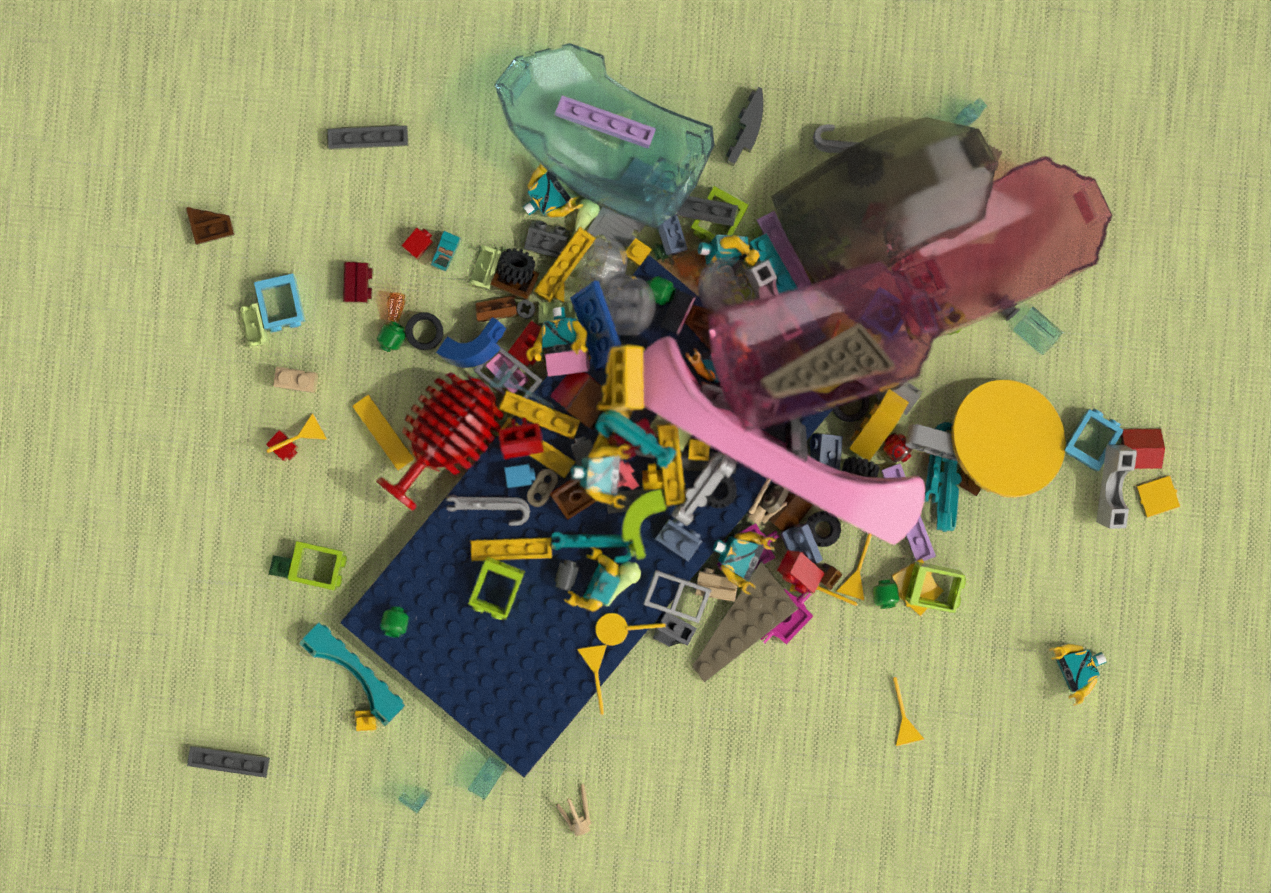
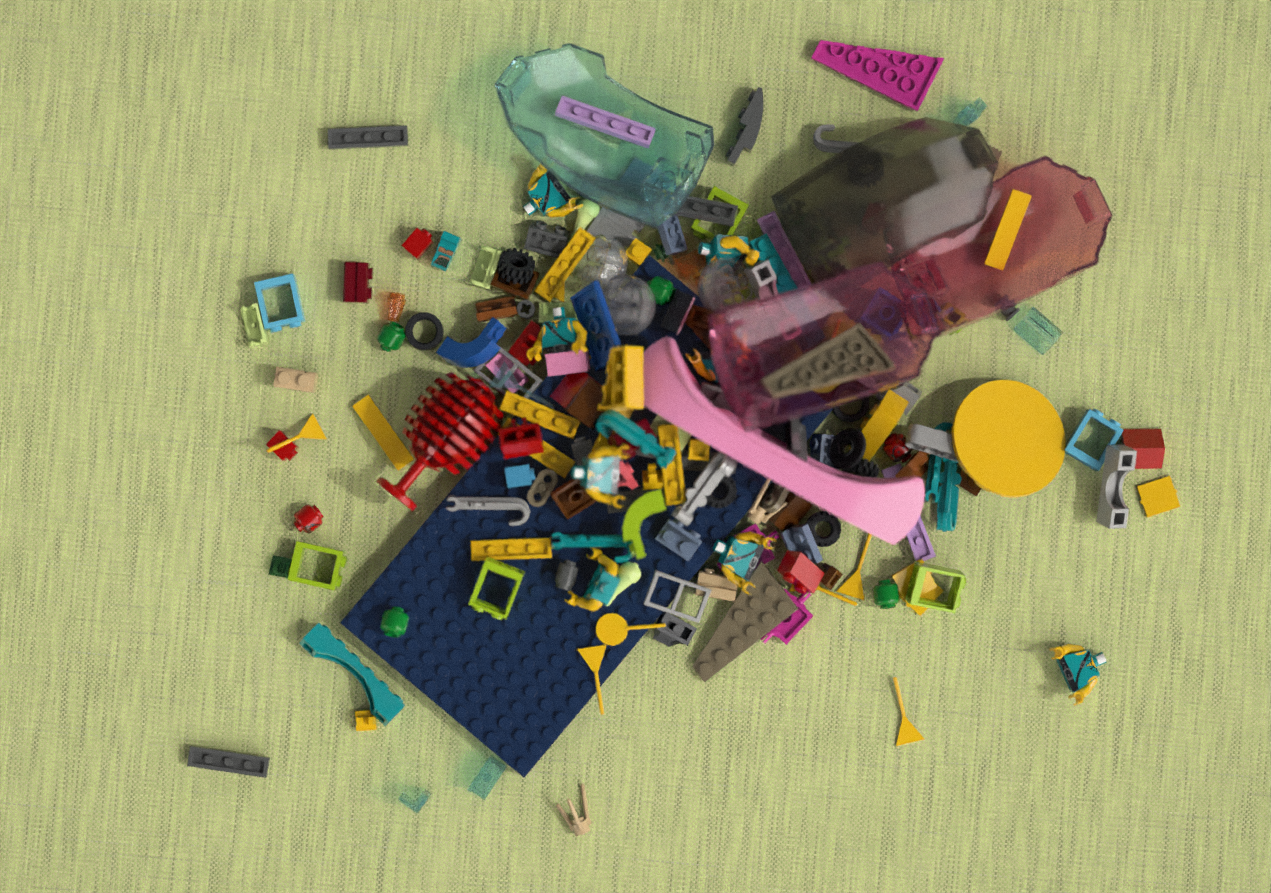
(209, 225): reddish brown wing -> none
(308, 519): none -> red head
(837, 449): none -> black wheel
(888, 72): none -> dark pink wing
(915, 465): none -> dark orange bracket
(1007, 229): none -> yellow tile

